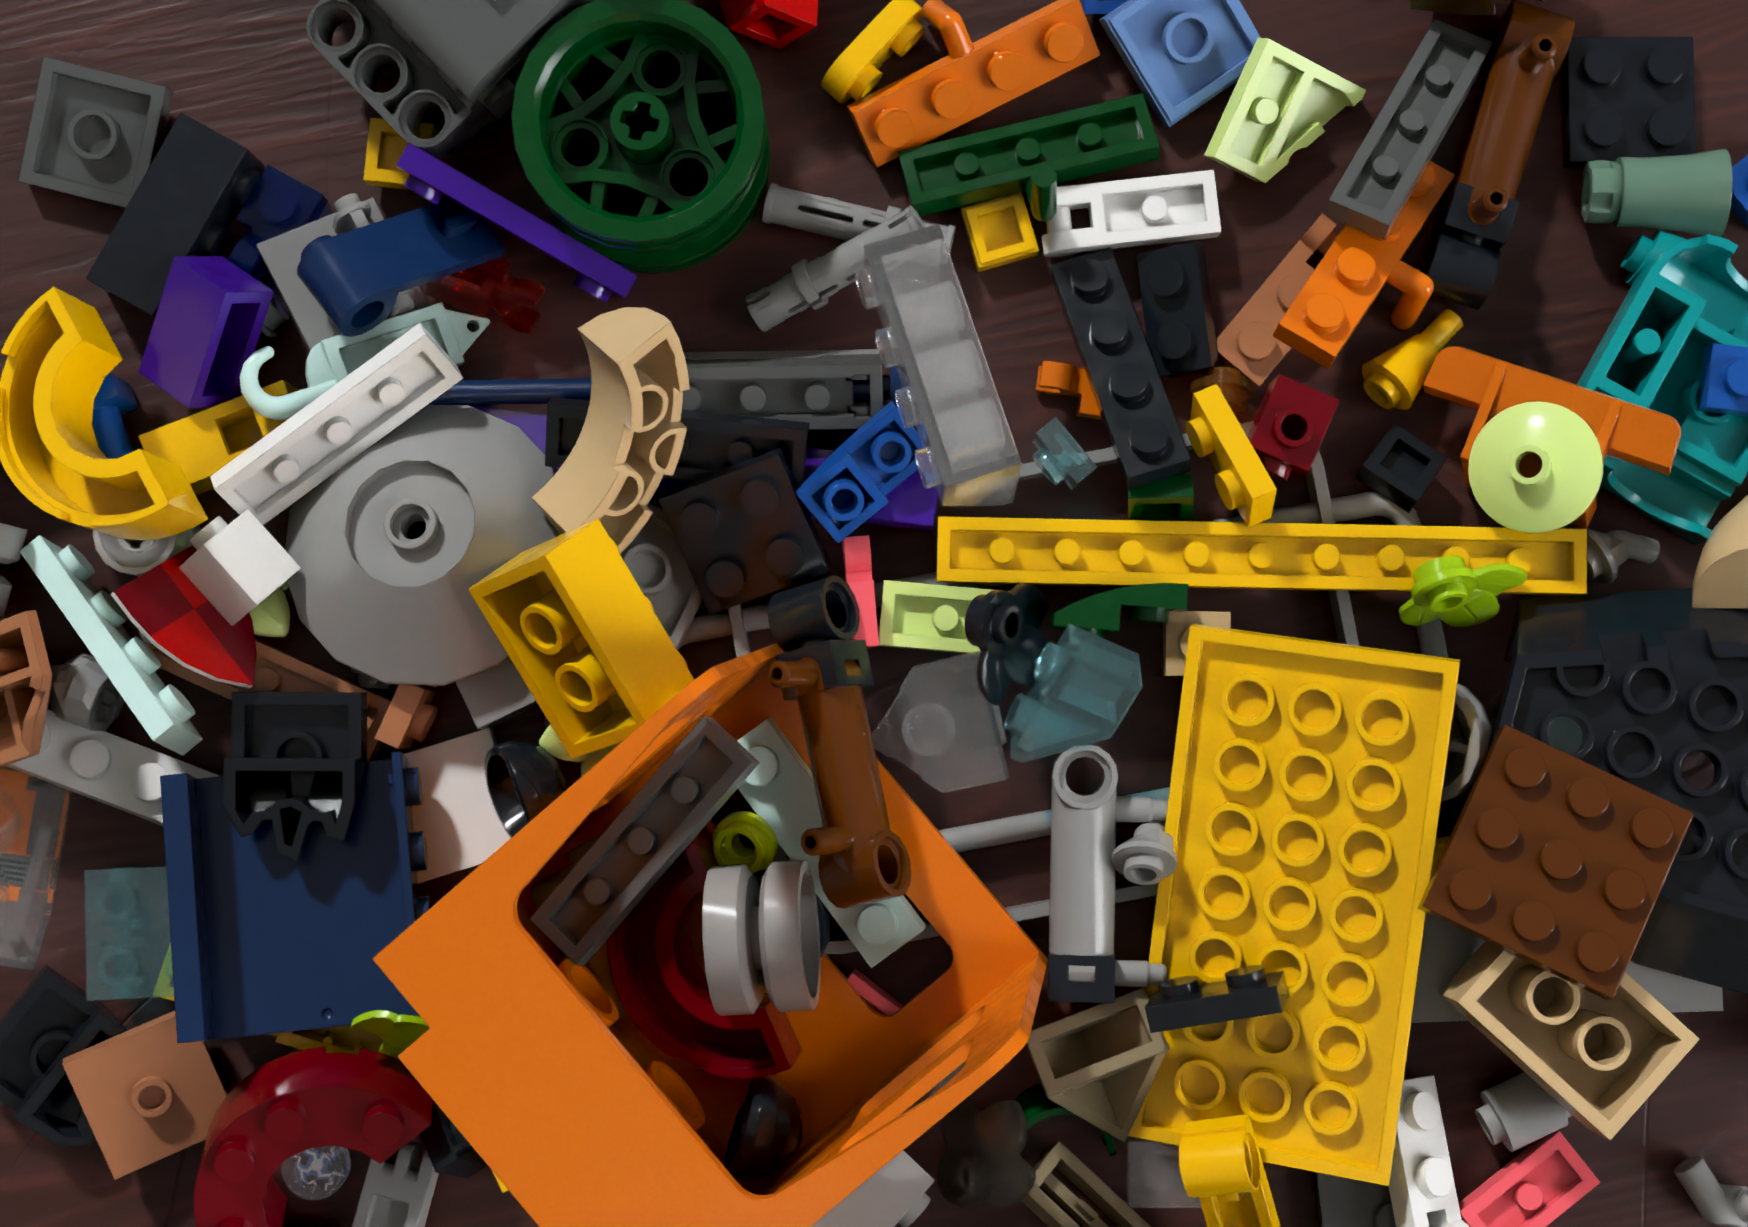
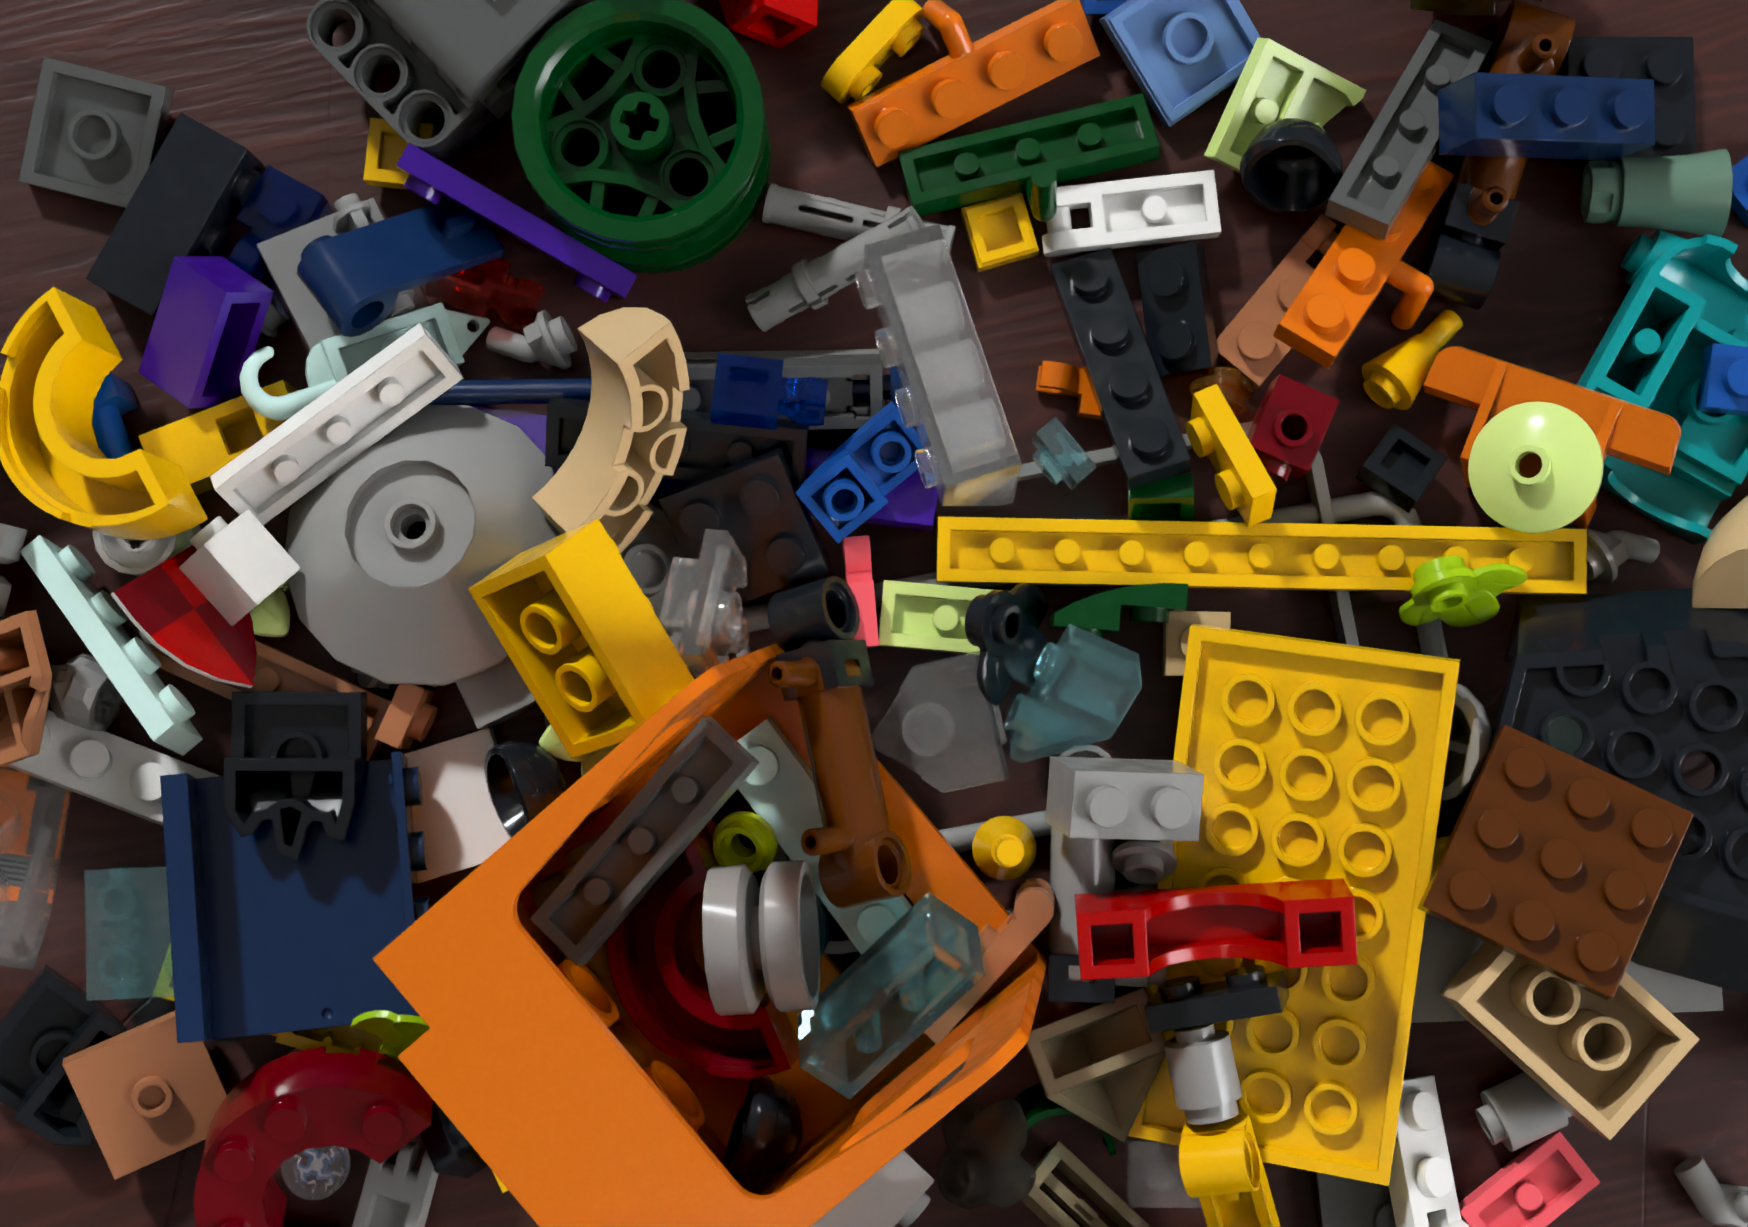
(544, 340): none -> light grey plate
(705, 603): none -> clear plate
(754, 392): none -> clear blue plate
(890, 996): none -> clear light blue brick
(1001, 948): none -> nougat plate
(1004, 848): none -> yellow cone
(1124, 799): none -> light grey piece
(1203, 1074): none -> light grey brick
(1272, 922): none -> red arch
(1291, 167): none -> black piece
(1546, 116): none -> dark blue brick

